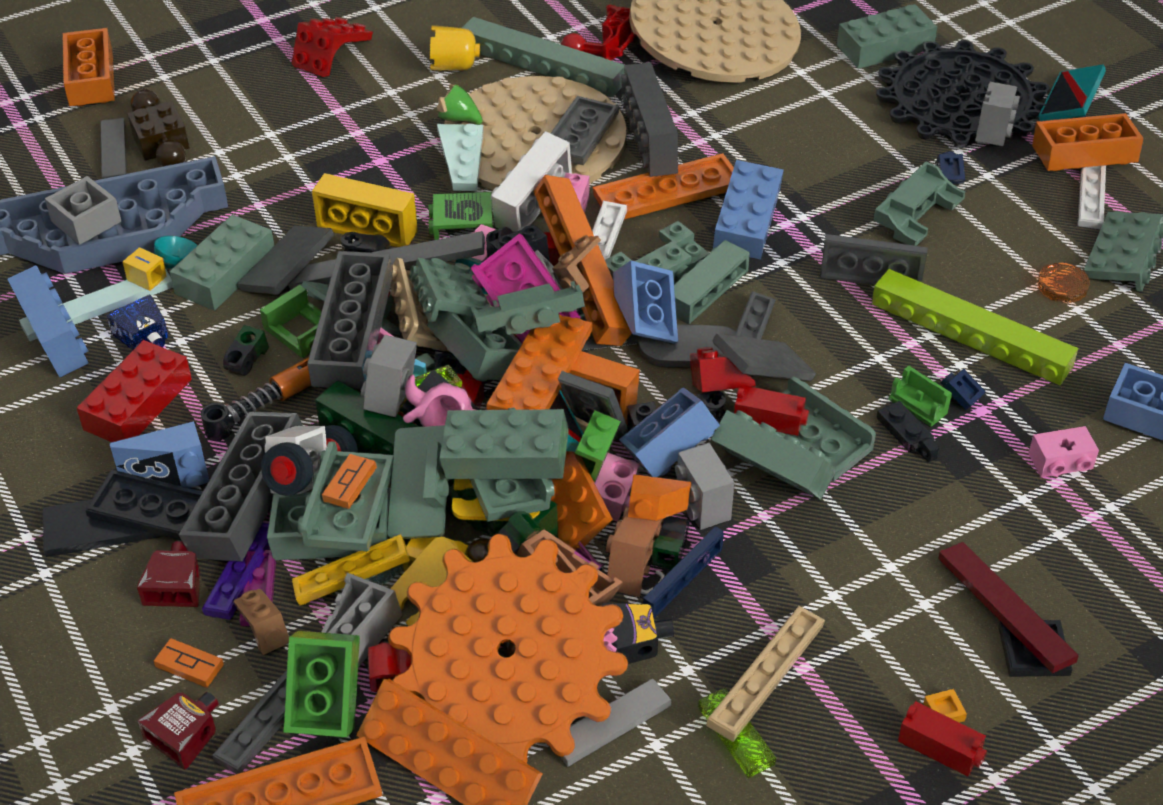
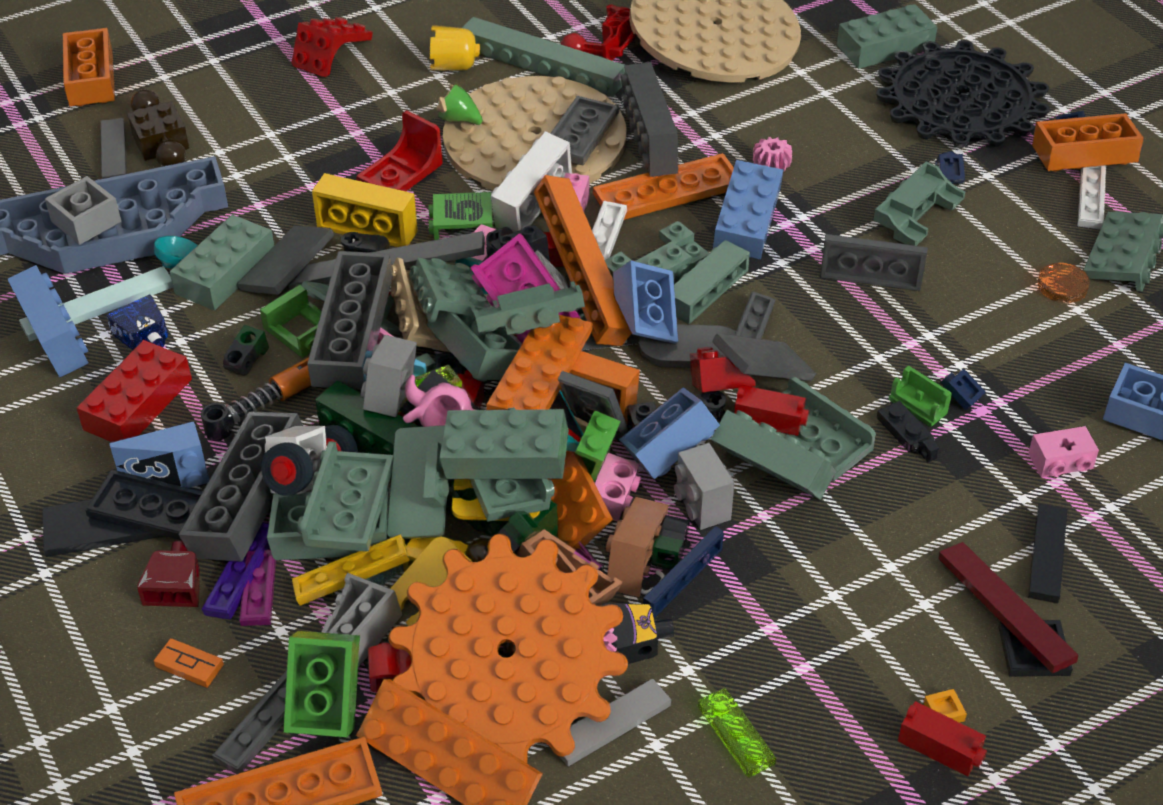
(144, 269): yellow brick -> none
(180, 727): dark red torso -> none
(264, 620): medium nougat bracket -> none
(349, 481): orange tile -> none
(412, 157): none -> red bracket
(462, 153): light aqua wing -> none
(566, 267): medium nougat bracket -> none
(657, 497): orange slope -> none
(765, 673): tan tile -> none
(773, 153): none -> bright pink gear
(975, 326): lime brick -> none
(997, 114): light grey wedge -> none
(1048, 553): none -> black tile
(1072, 93): tile -> none

